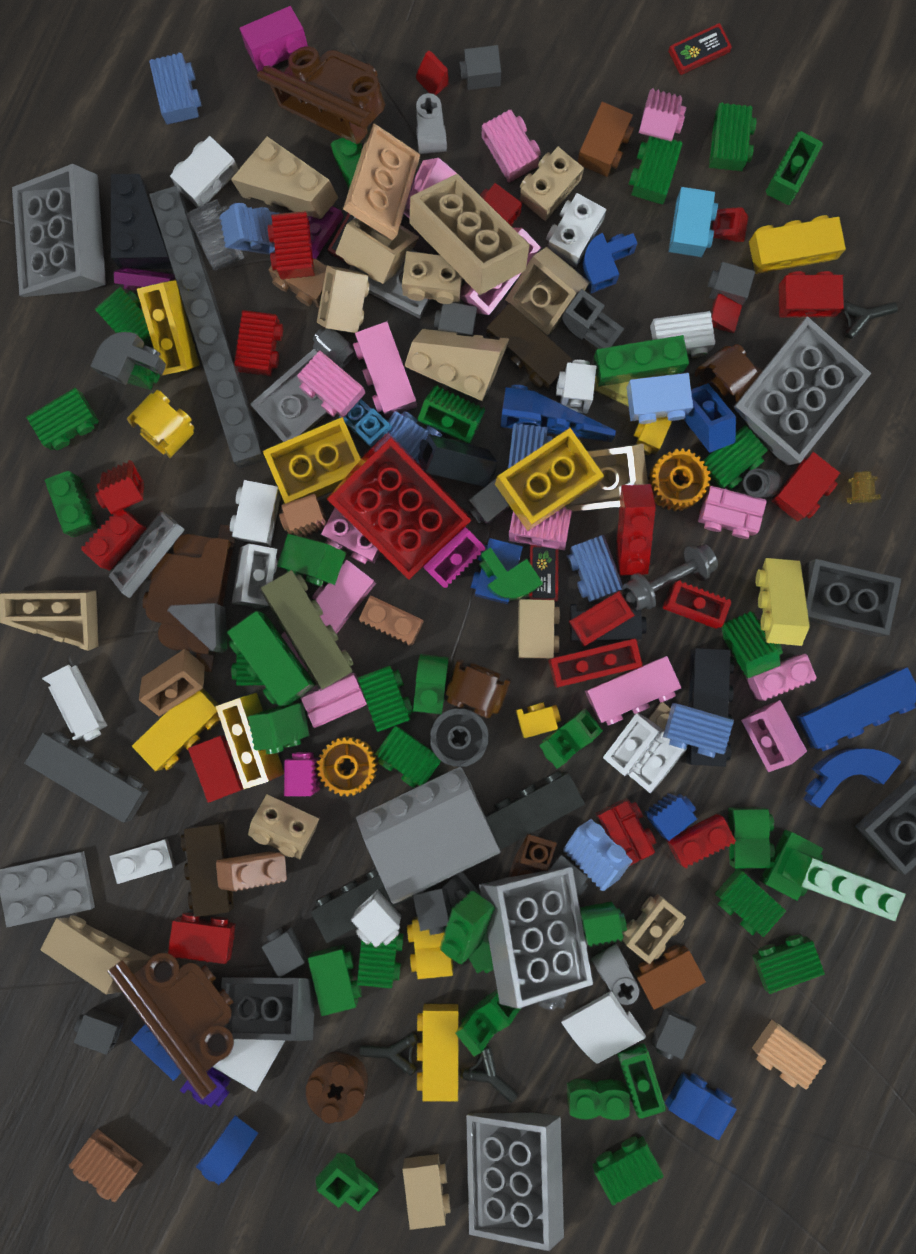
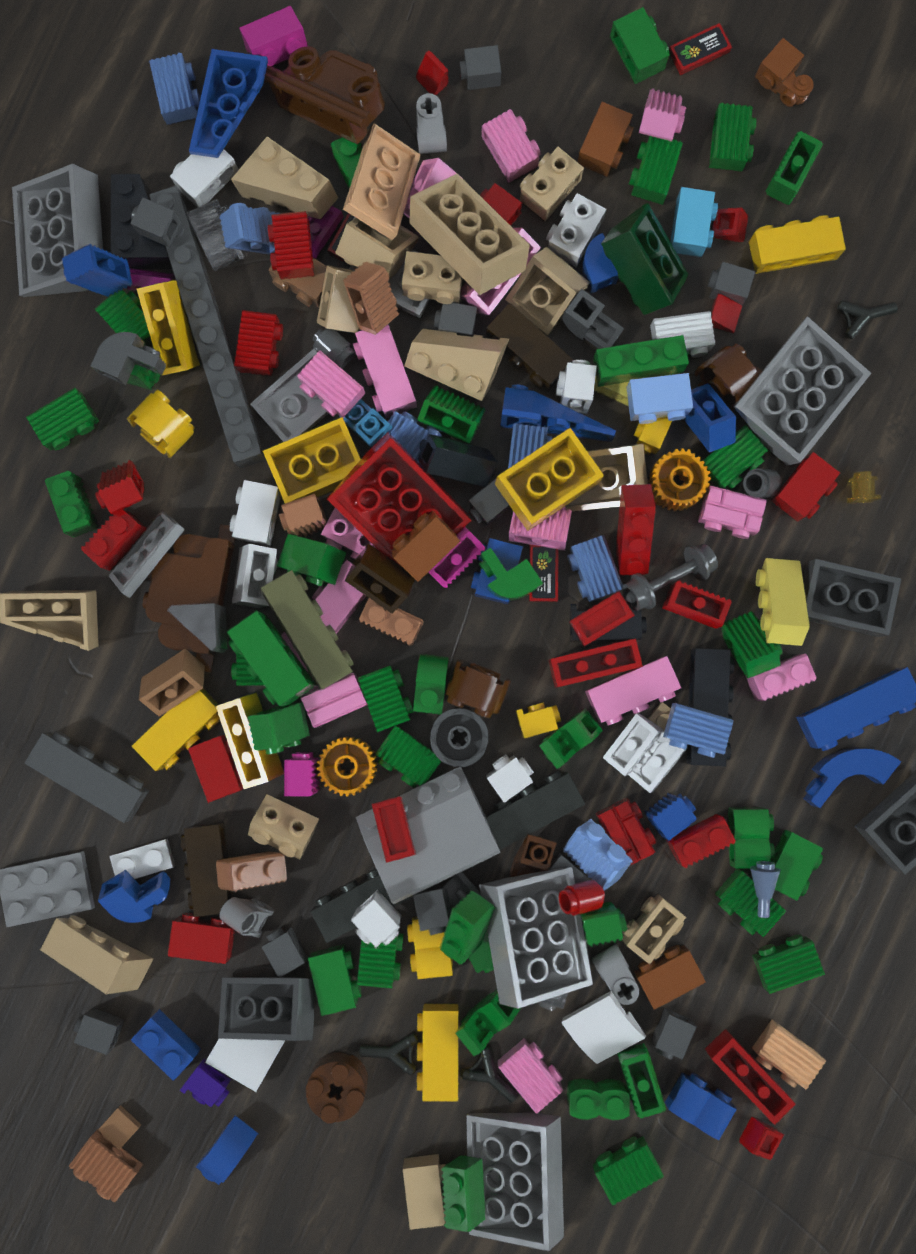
(76, 703): white window -> none
(97, 270): none -> blue brick
(119, 1127): none -> medium nougat tile
(131, 901): none -> blue brick
(155, 222): none -> dark grey brick
(181, 1013): reddish brown brick -> none
(226, 96): none -> blue wedge
(246, 915): none -> light grey piece
(344, 1182): green brick -> none
(371, 297): none -> nougat brick
(380, 578): none -> dark brown brick
(393, 829): none -> red tile
(424, 545): none -> dark orange brick
(463, 1193): none -> green brick
(509, 776): none -> white brick
(531, 1075): none -> bright pink brick
(536, 629): tan brick -> none
(581, 897): none -> red brick
(639, 45): none -> green brick
(645, 260): none -> dark green slope
(750, 1076): none -> red brick
(761, 1138): none -> red slope
(765, 880): none -> sand blue cone
(774, 736): bright pink brick -> none
(778, 75): none -> dark orange brick
(811, 295): red brick -> none
(843, 885): brick -> none

